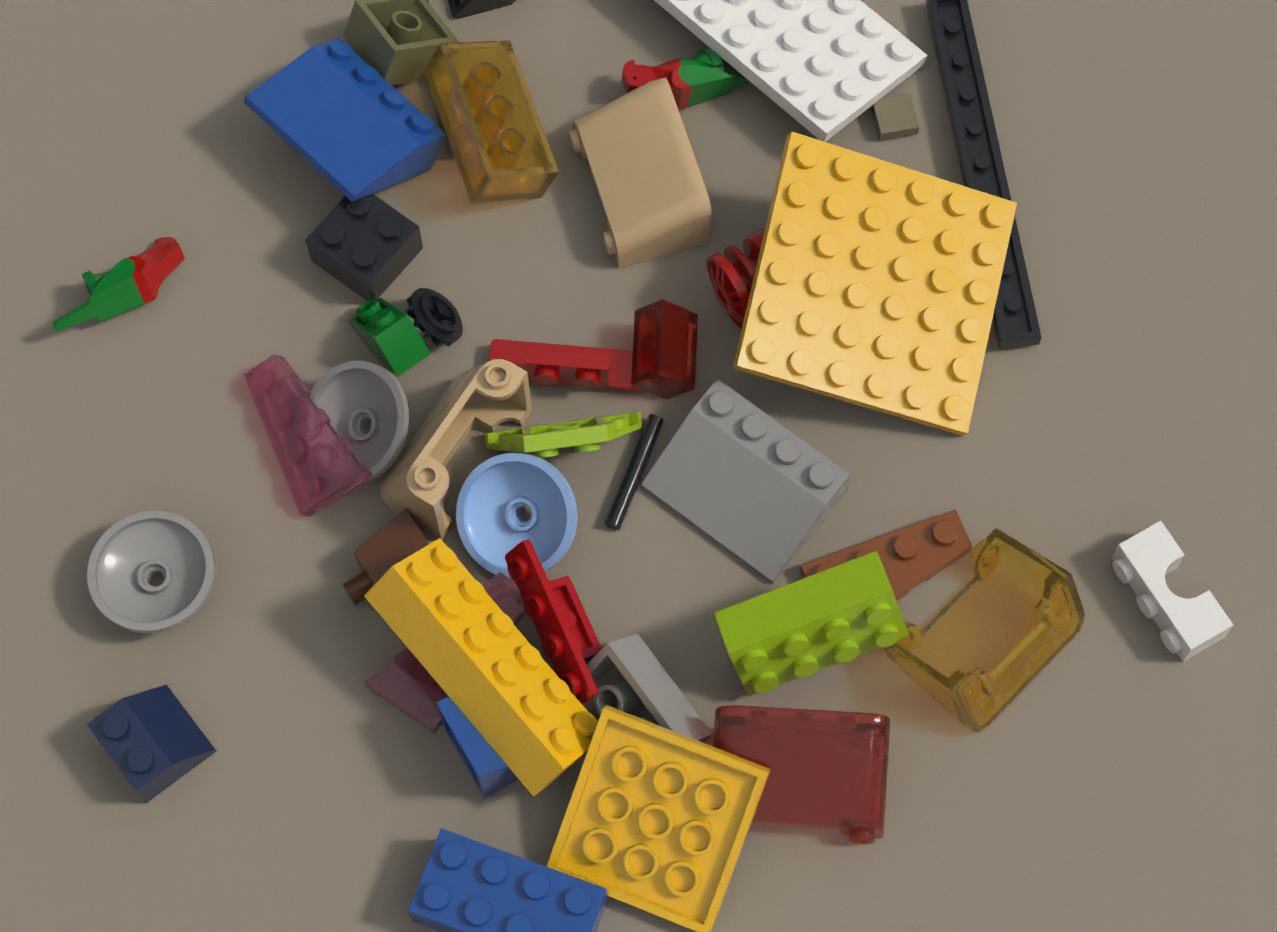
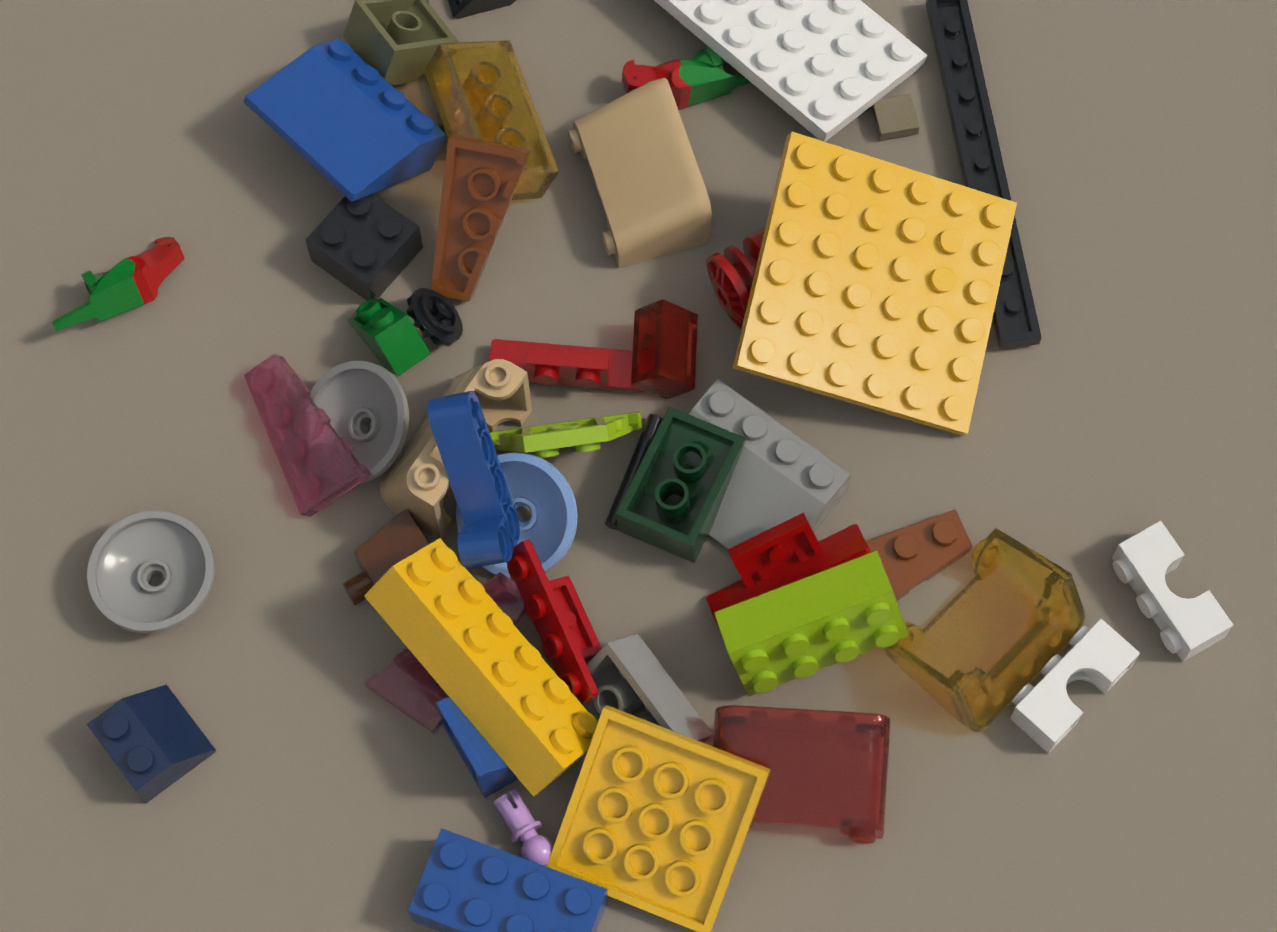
(474, 201): none -> dark orange wing
(476, 479): none -> blue beam
(524, 828): none -> lavender pin
(680, 484): none -> dark green slope
(785, 556): none -> red bracket
(1096, 657): none -> white arch

